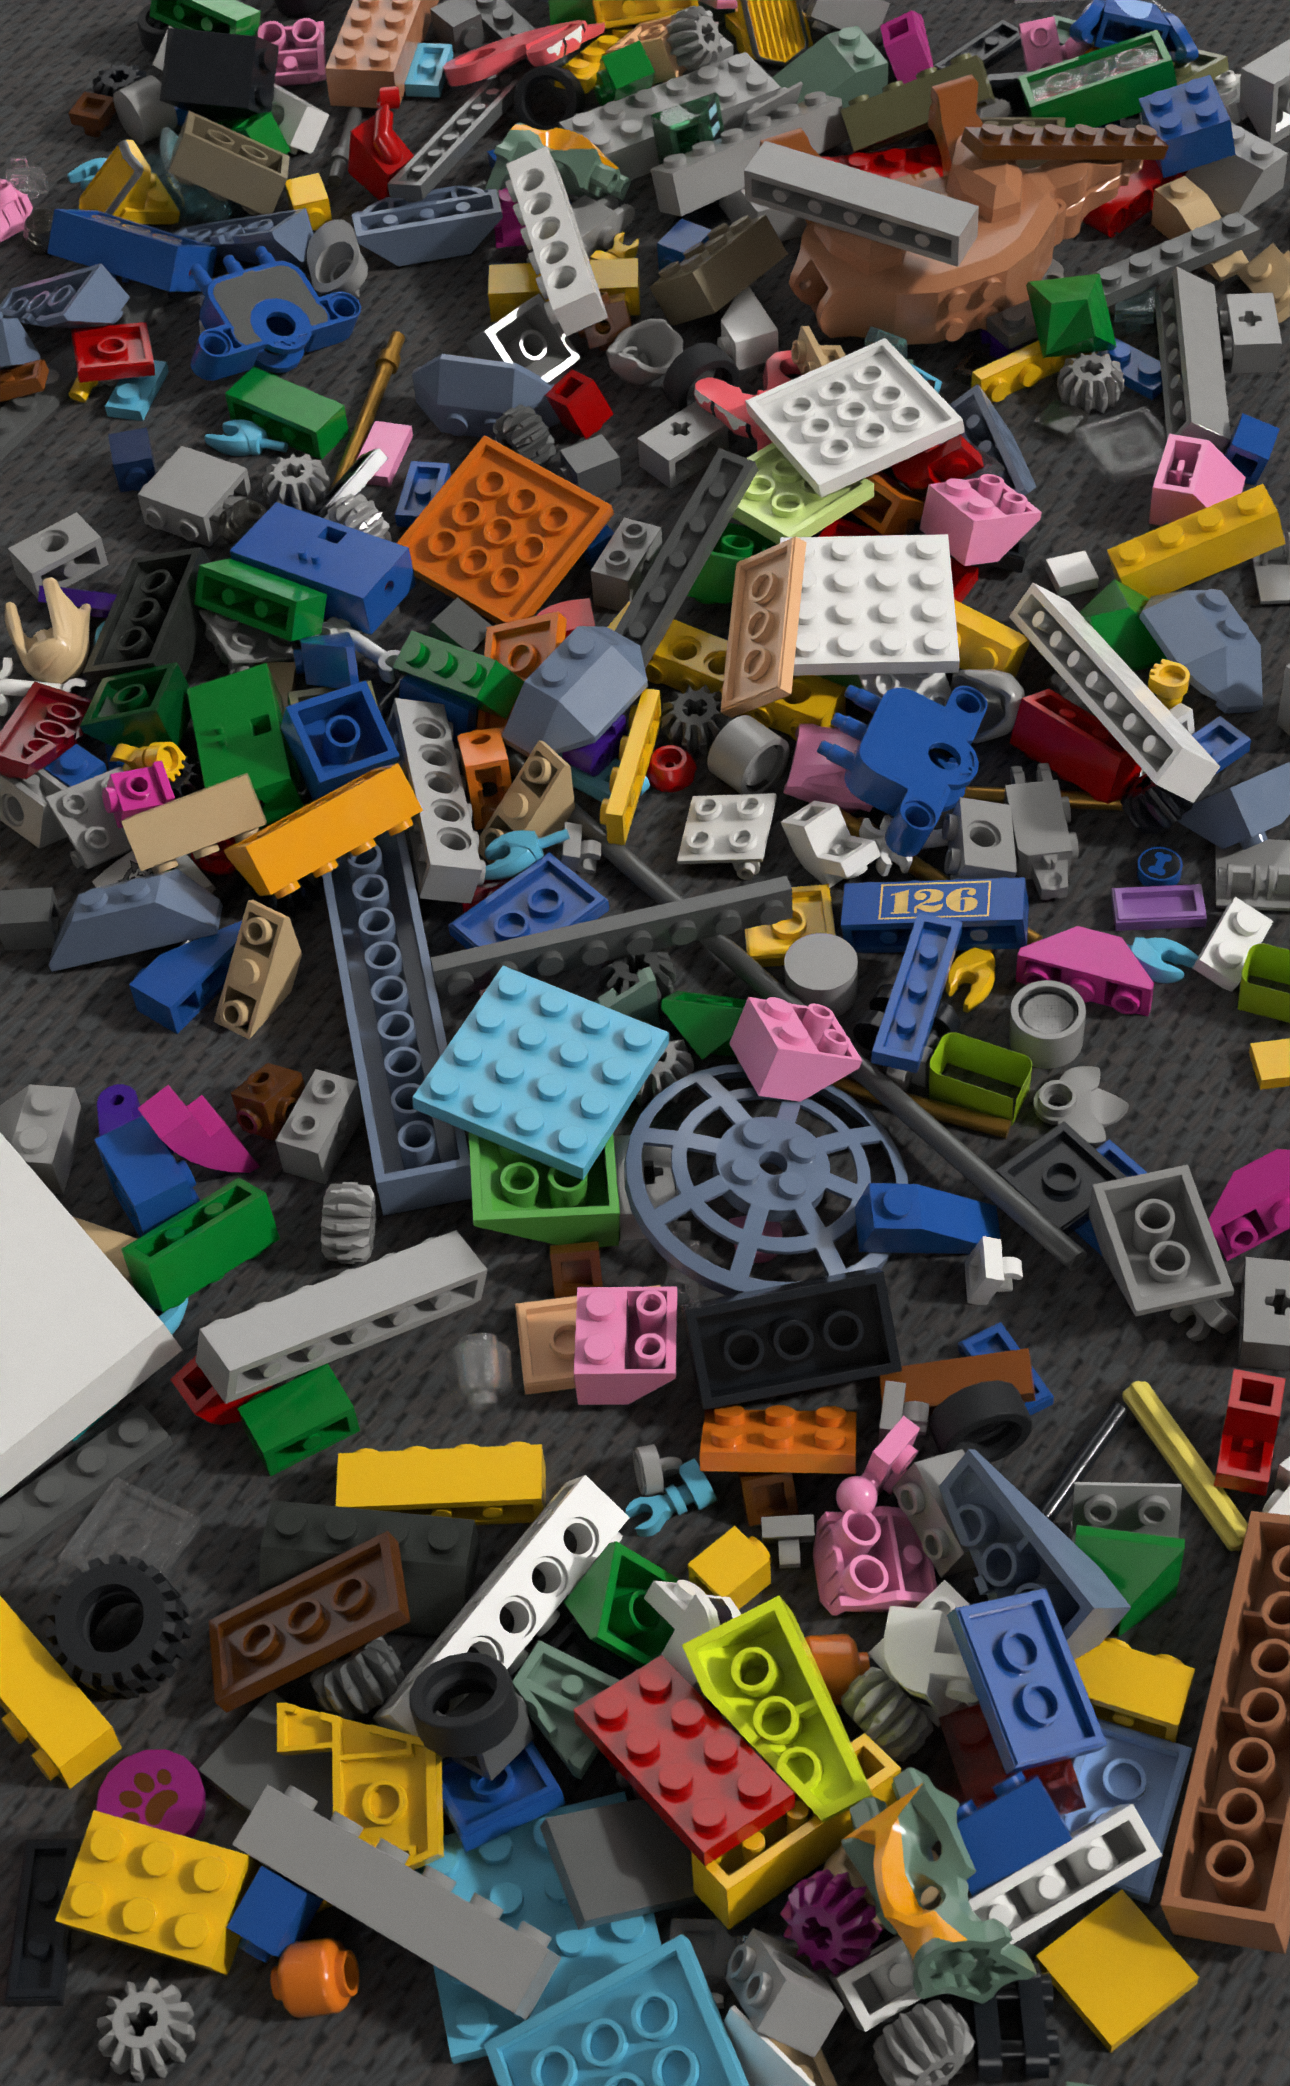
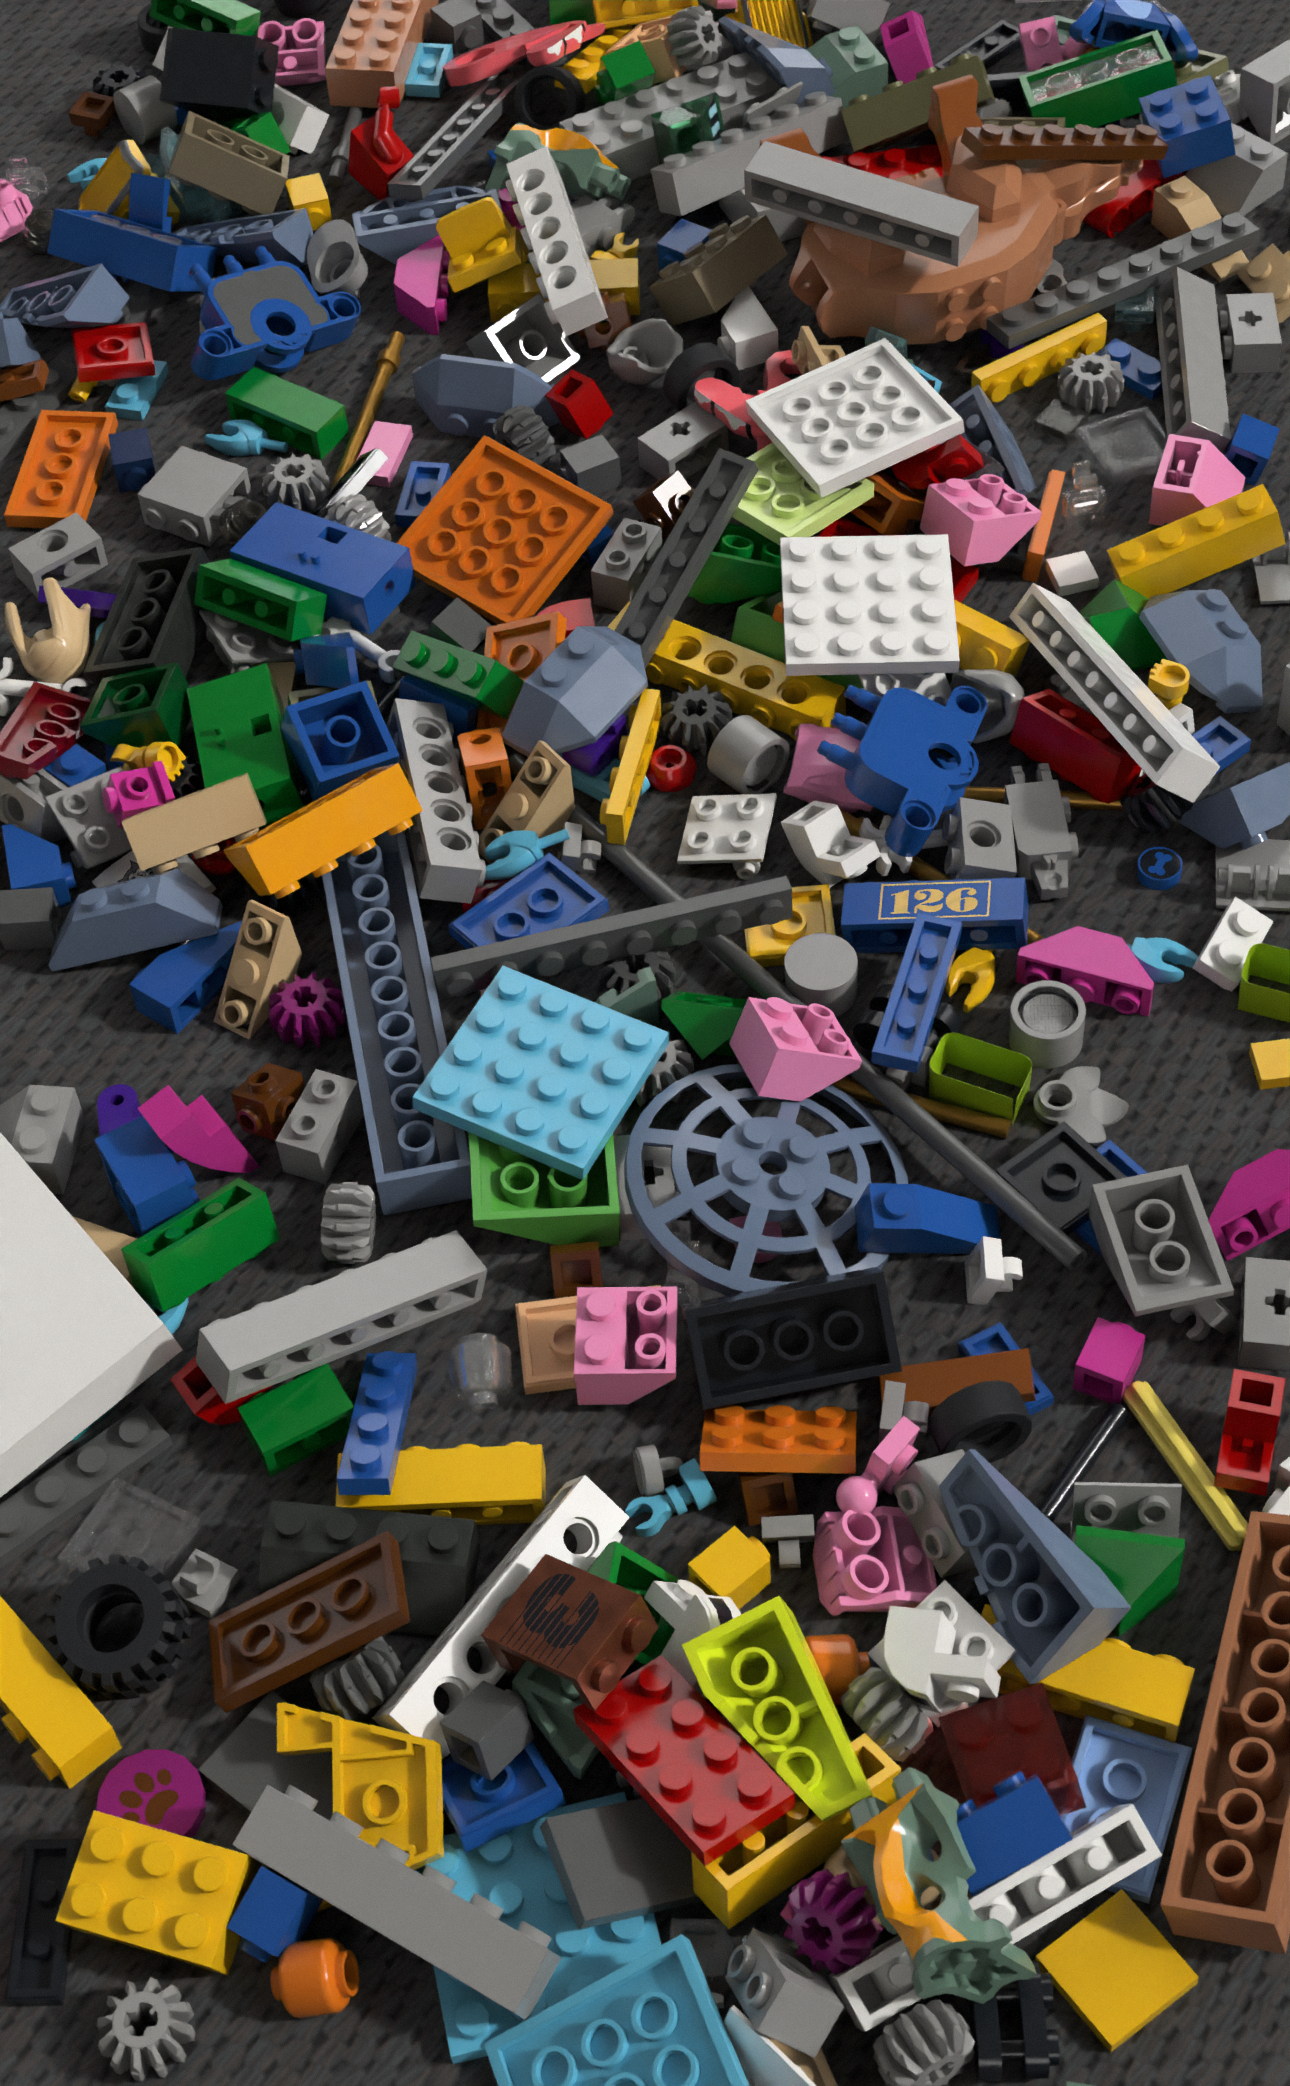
(37, 864): none -> blue slope
(60, 467): none -> orange plate
(149, 201): none -> blue slope
(205, 1582): none -> light grey tile
(307, 1010): none -> magenta gear
(377, 1424): none -> blue plate
(423, 284): none -> dark pink slope
(472, 1732): black tyre -> none
(479, 243): none -> yellow piece
(572, 1628): none -> copper panel
(665, 502): none -> reddish brown brick
(763, 628): light nougat tile -> none
(780, 59): none -> sand blue wedge
(1026, 1680): tile -> none
(1043, 527): none -> orange tile
(1071, 315): green slope -> none
(1086, 503): none -> clear plate
(1108, 1361): none -> dark pink brick
(1158, 907): medium lavender tile -> none

